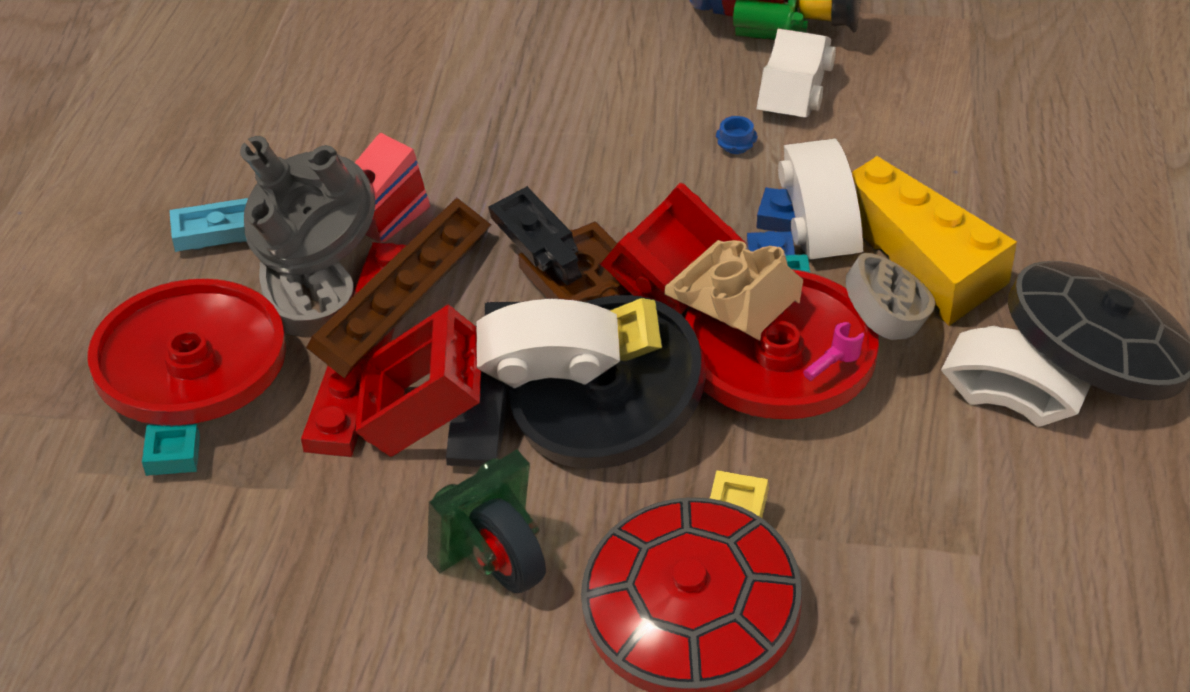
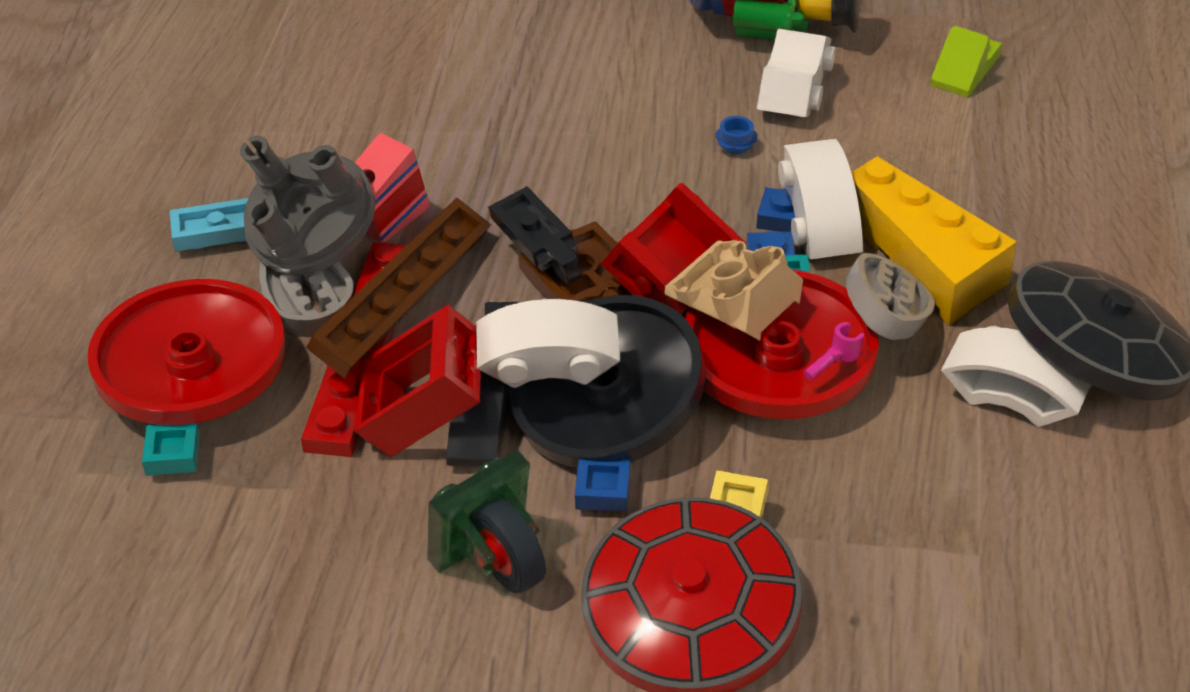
(602, 485): none -> blue plate
(637, 328): light yellow plate -> none
(964, 61): none -> lime slope

